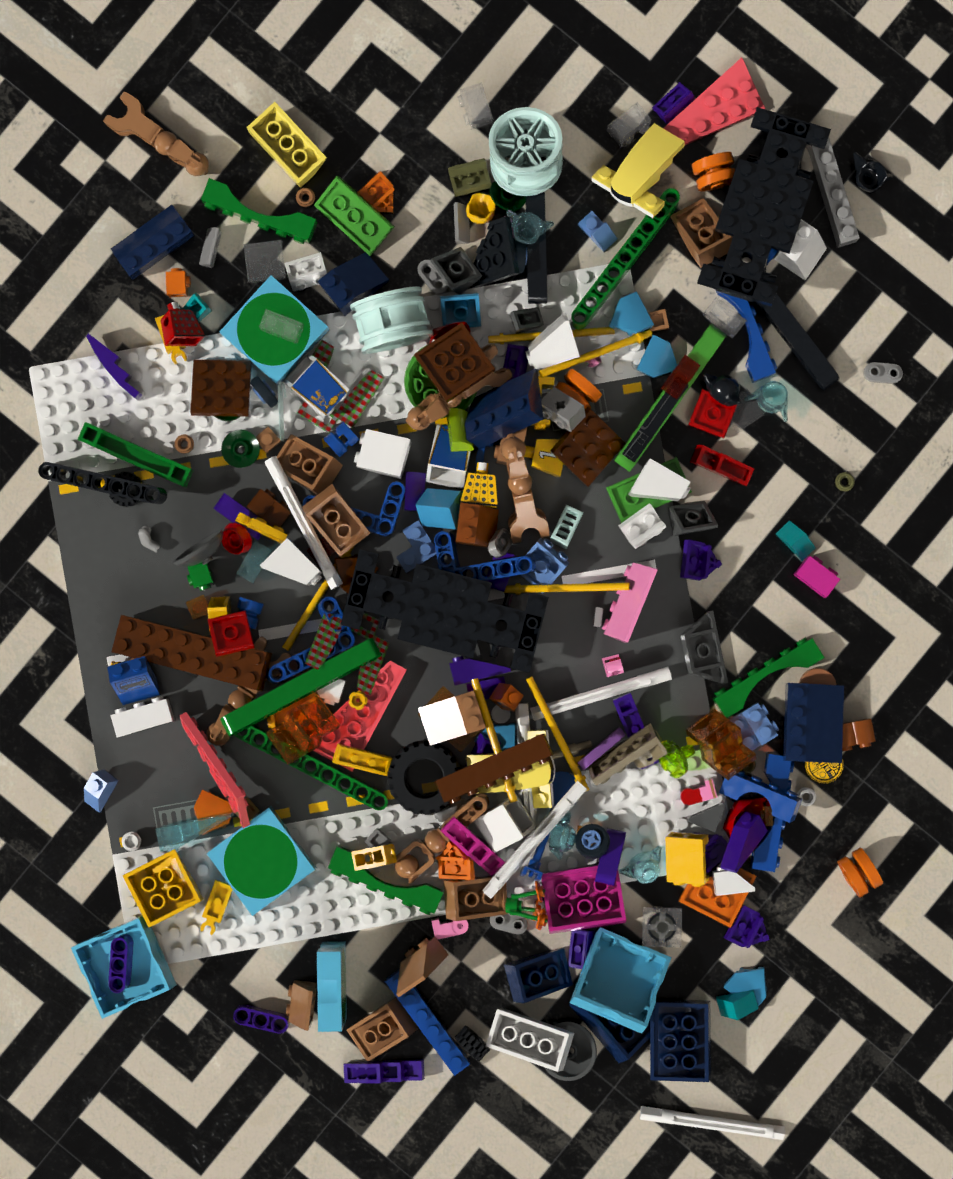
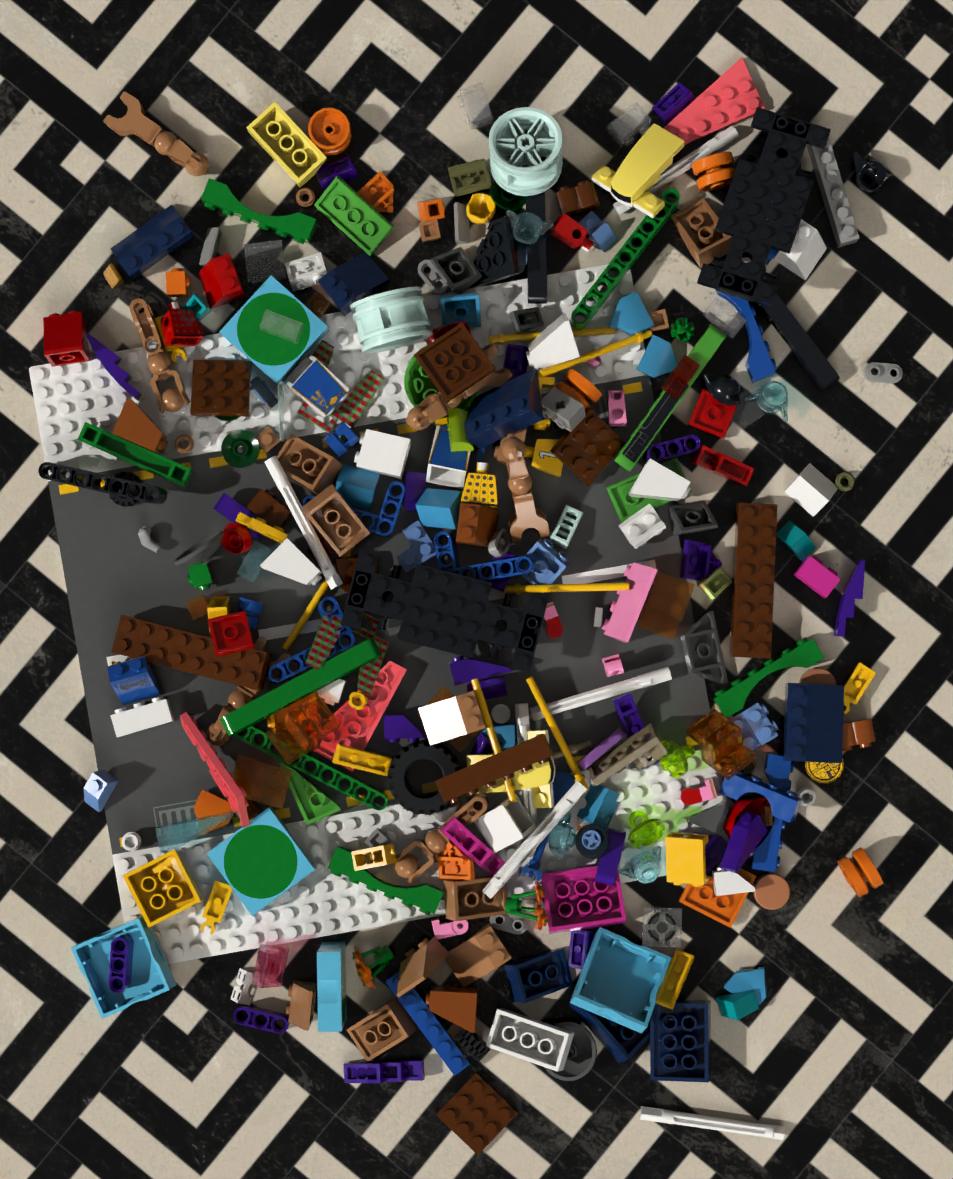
(65, 339): none -> red slope
(113, 276): none -> pearl gold slope
(139, 428): none -> dark orange slope
(159, 362): none -> medium nougat piece
(221, 281): none -> red slope
(244, 996): none -> white piece
(262, 780): none -> clear orange bracket
(270, 966): none -> clear pink slope
(310, 800): none -> bright green wing
(318, 304): none -> clear orange plate
(326, 120): none -> orange wheel
(343, 168): none -> dark purple slope
(357, 486): none -> dark azure slope
(382, 957): none -> plant
(400, 727): none -> dark purple slope
(429, 231): none -> medium nougat plate
(431, 209): none -> orange brick
(454, 1004): none -> dark orange slope
(476, 1113): none -> reddish brown plate
(477, 955): none -> medium nougat slope
(506, 697): orange brick -> none
(553, 624): none -> red leg
(563, 230): none -> red torso
(578, 198): none -> reddish brown brick
(600, 805): none -> dark azure slope
(616, 409): none -> bright pink leg
(646, 832): none -> clear neon green tile
(665, 605): none -> clear orange bracket
(674, 979): none -> yellow tile
(680, 448): none -> dark purple beam
(682, 329): none -> green gear
(685, 163): none -> white piece
(715, 584): none -> yellowish green slope
(747, 928): dark purple slope -> none
(753, 580): none -> reddish brown brick
(771, 891): none -> nougat head
(811, 490): none -> white slope
(852, 591): none -> dark purple slope
(856, 685): none -> yellow plate

